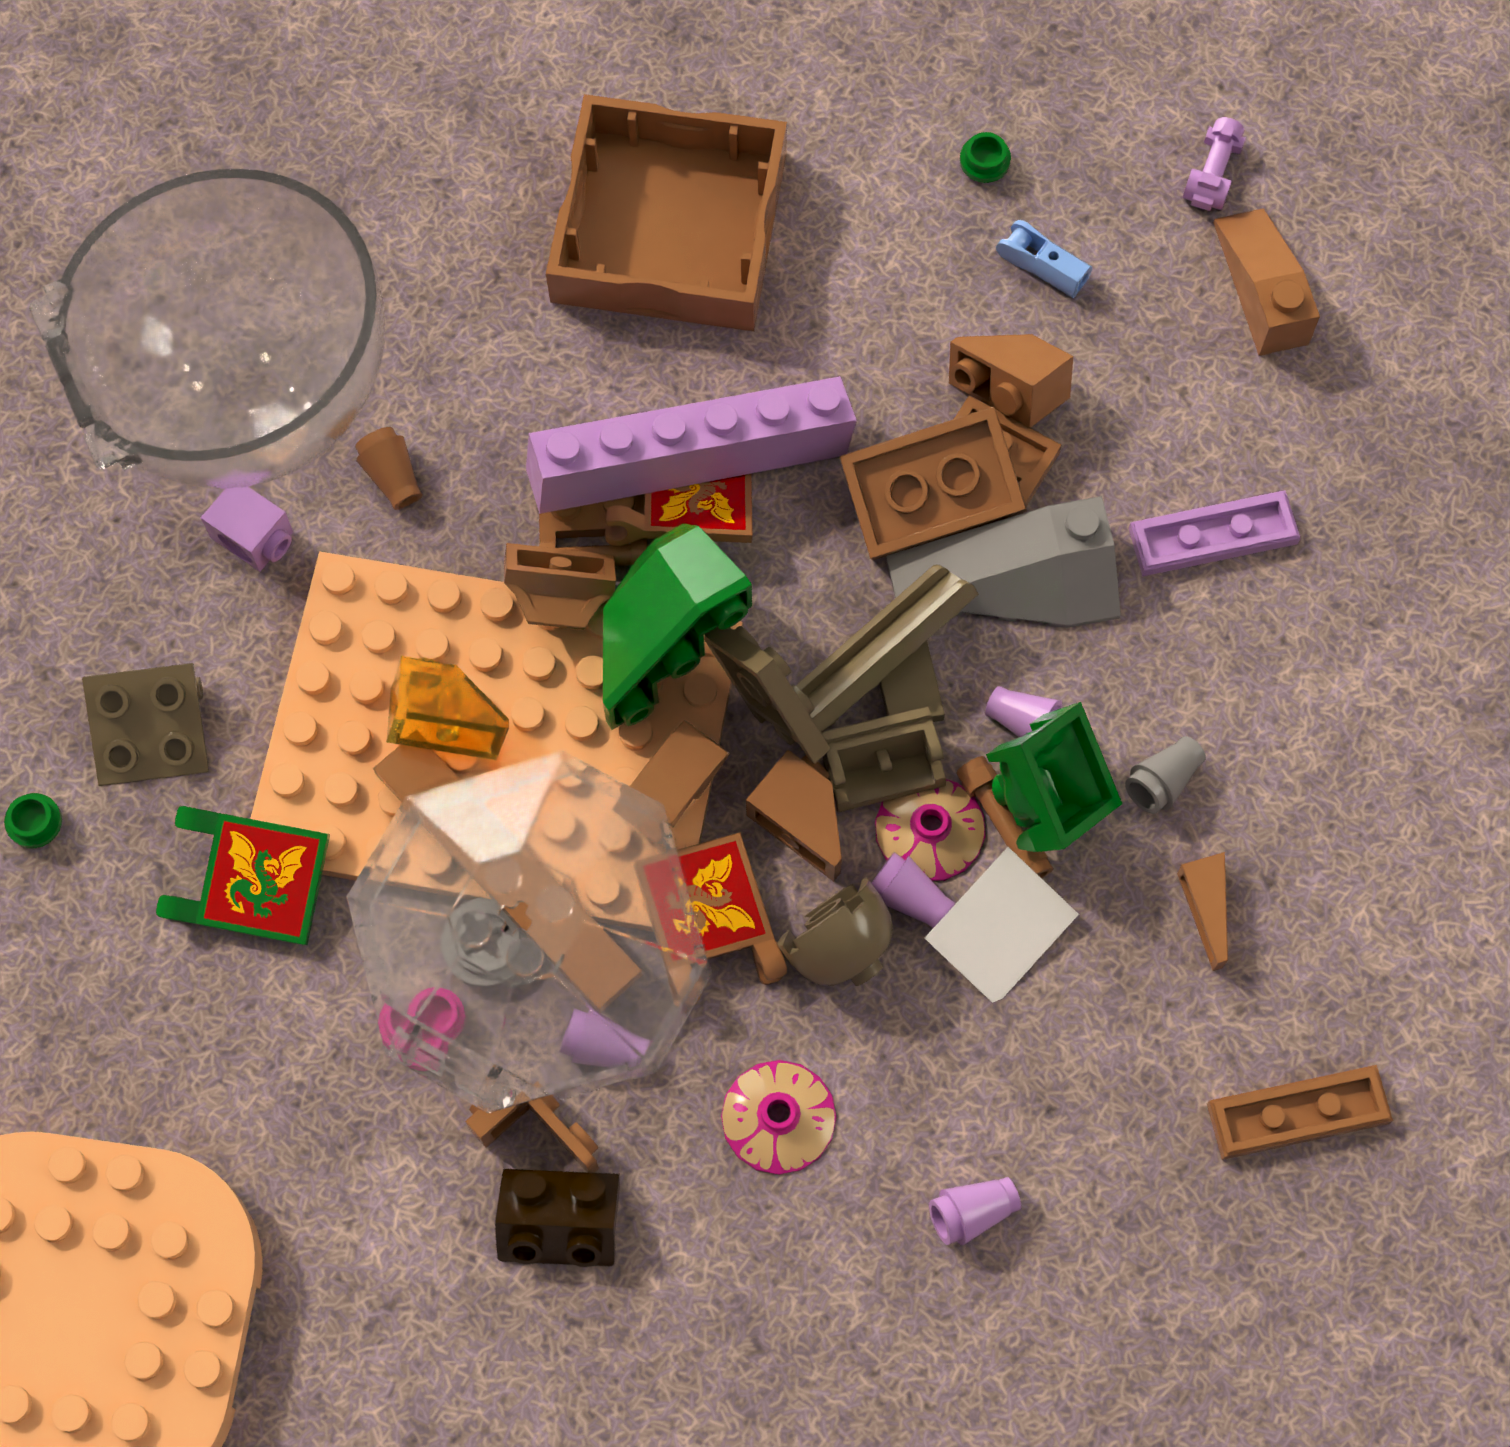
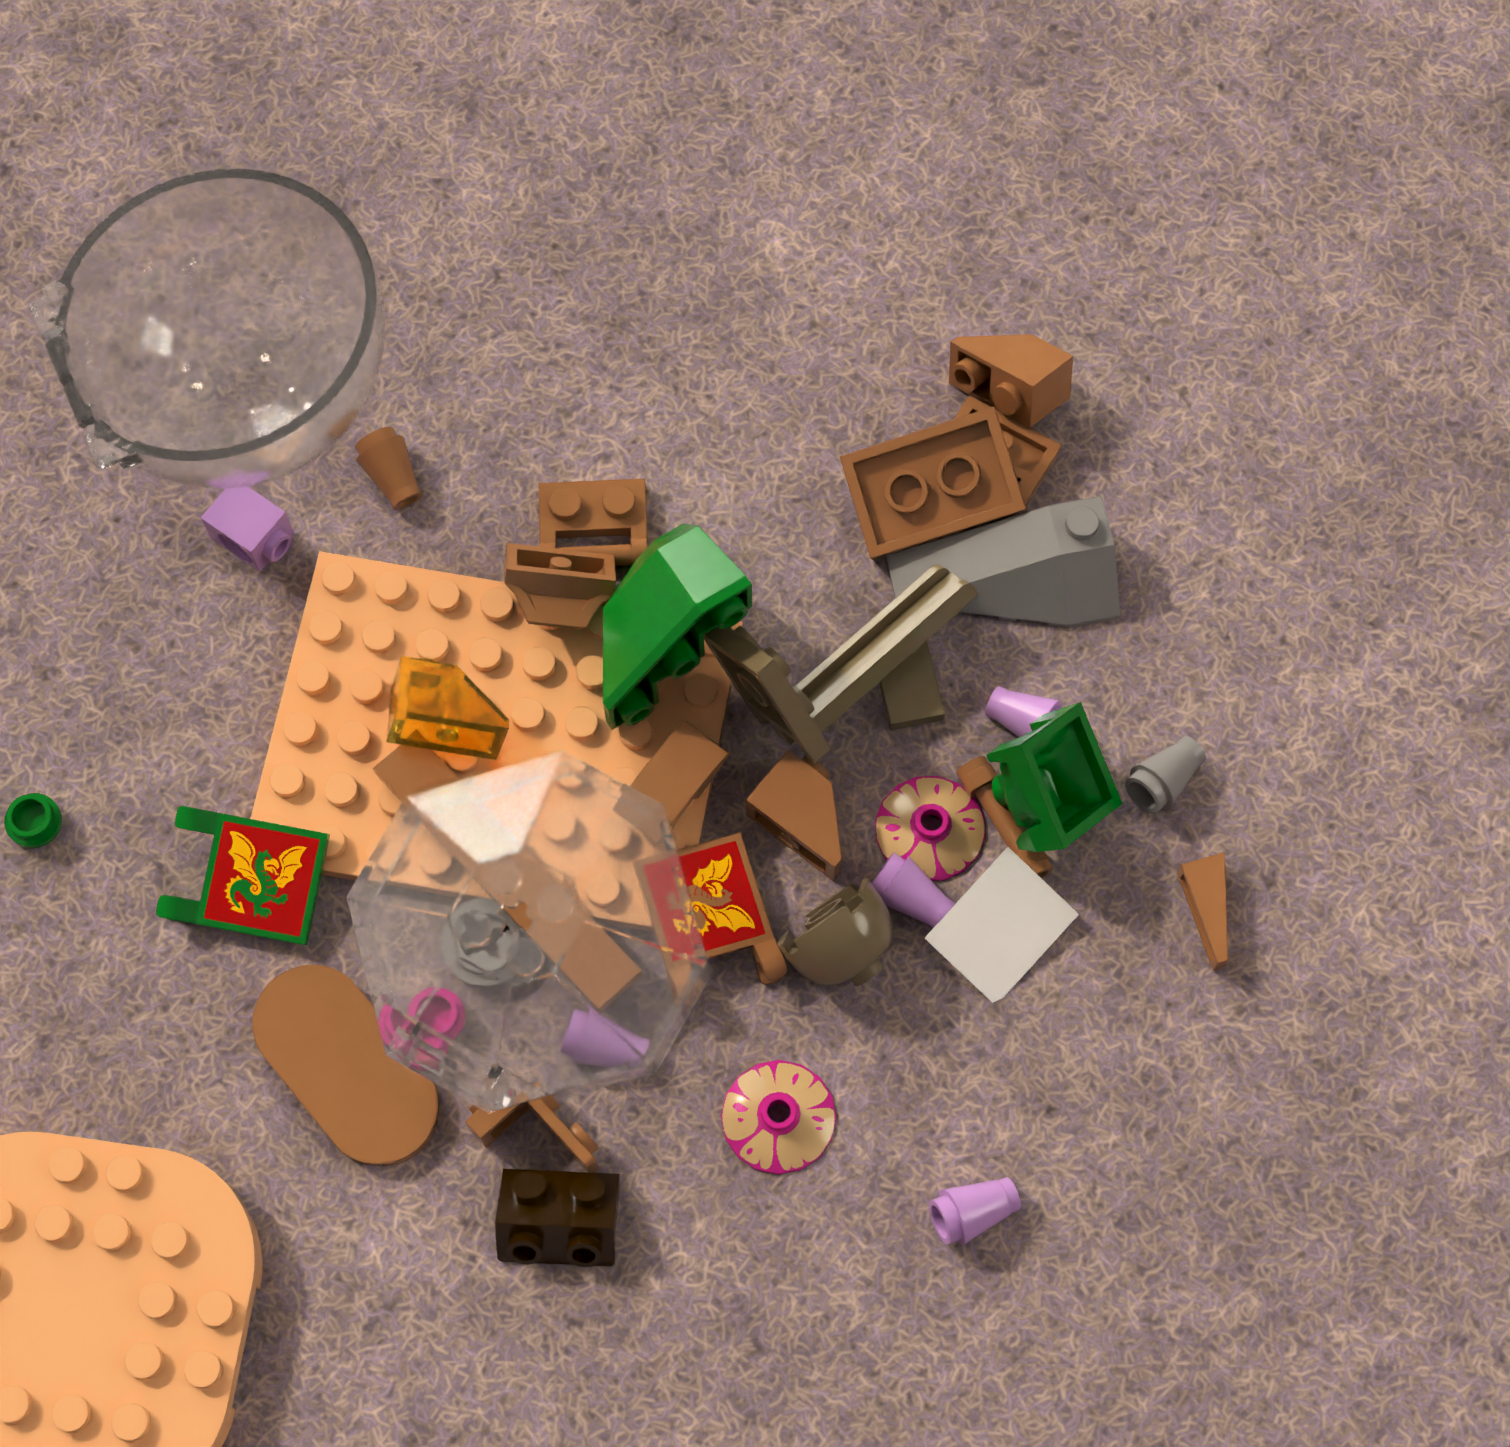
(146, 724): dark tan hinge -> none
(332, 1058): none -> medium nougat tile
(668, 213): medium nougat tile -> none
(689, 444): lavender brick -> none
(717, 507): flag -> none
(884, 759): dark tan hinge -> none
(985, 157): green plate -> none
(1051, 261): light blue bar -> none
(1207, 187): lavender bar -> none
(1214, 533): lavender tile -> none
(1267, 282): medium nougat slope -> none
(1299, 1112): medium nougat tile -> none

